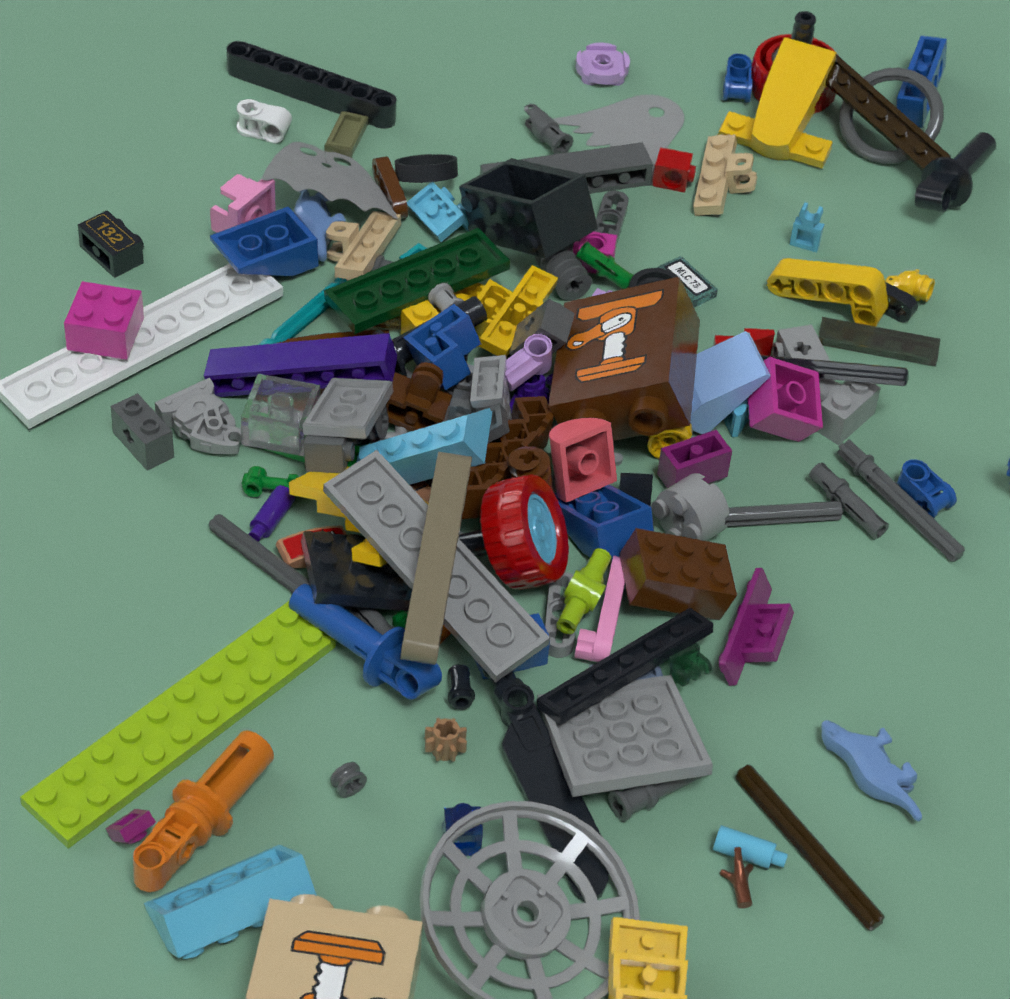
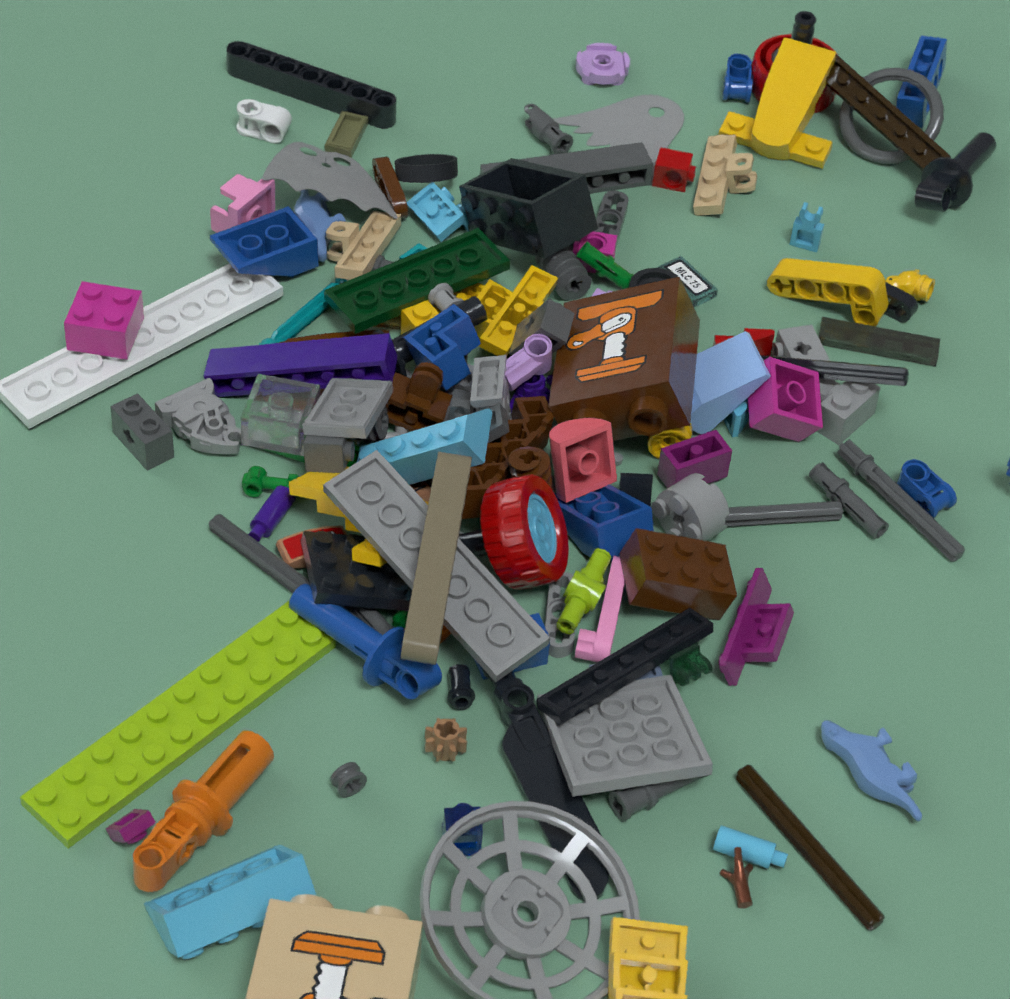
(111, 243): black brick -> none

